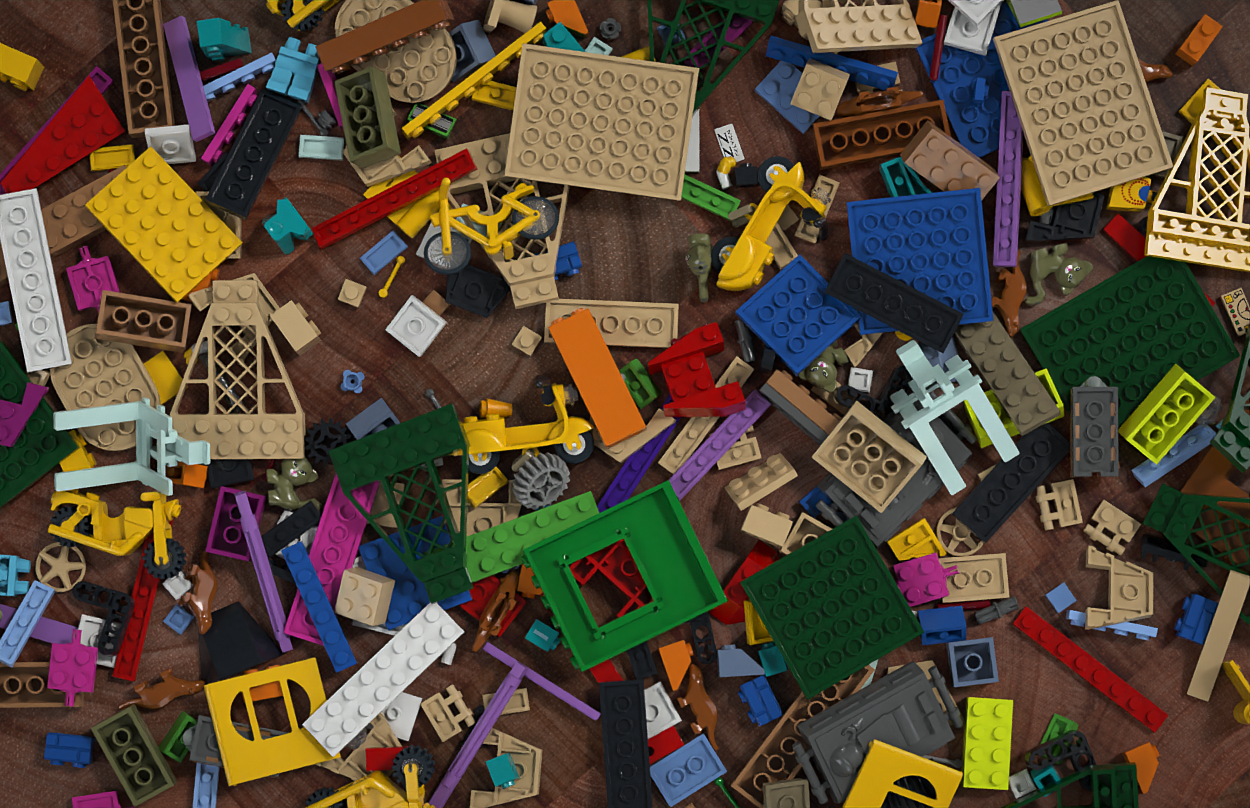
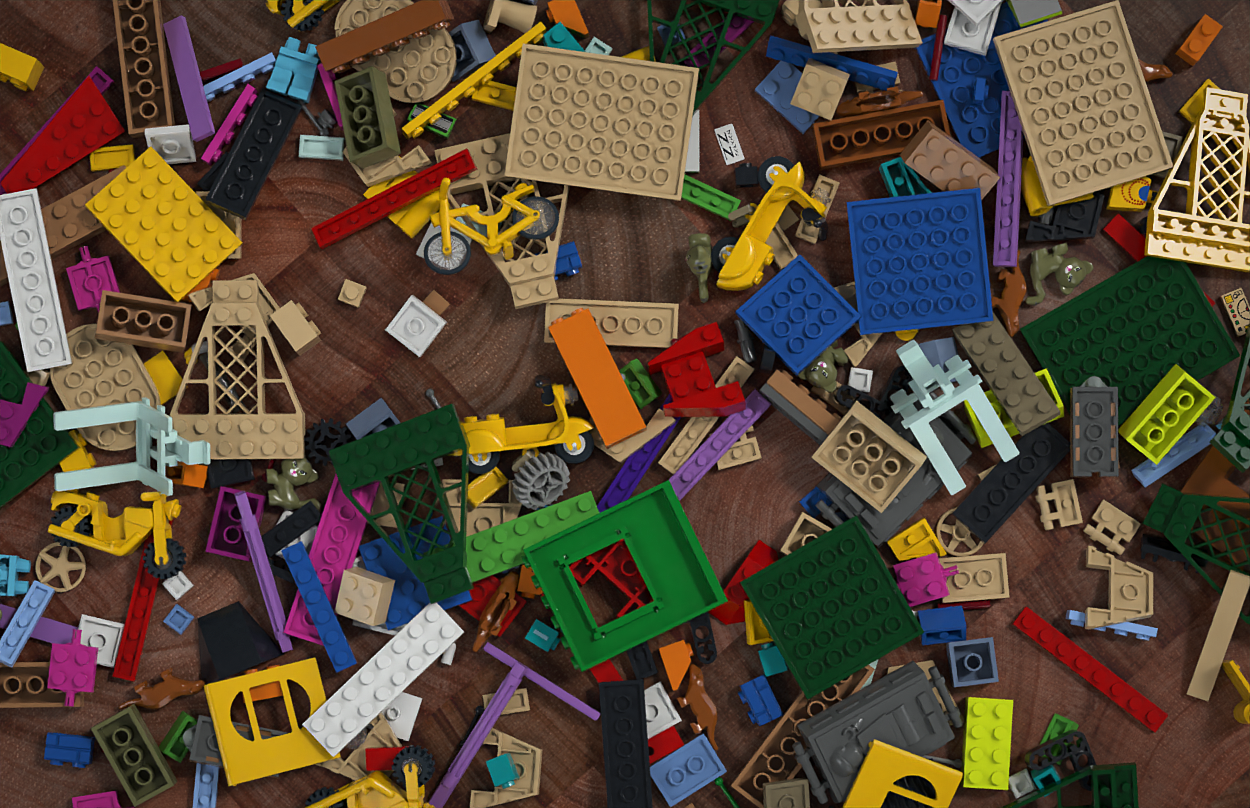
(111, 605): black beam -> none
(201, 593): dark orange animal -> none
(222, 40): teal wedge -> none
(286, 226): teal piece -> none
(348, 376): medium blue plate -> none
(383, 252): medium blue tile -> none
(383, 292): yellow hinge -> none
(441, 716): tan plate -> none
(475, 290): black wing -> none
(492, 406): light orange cone -> none
(527, 341): tan plate -> none
(614, 33): dark grey plate -> none
(723, 170): arm -> none
(736, 663): sand blue slope -> none
(760, 481): tan plate -> none
(766, 525): tan brick -> none
(894, 303): black plate -> none
(996, 610): dark grey axle -> none
(1060, 597): medium blue tile -> none
(1146, 762): orange slope -> none
(1195, 619): blue brick -> none

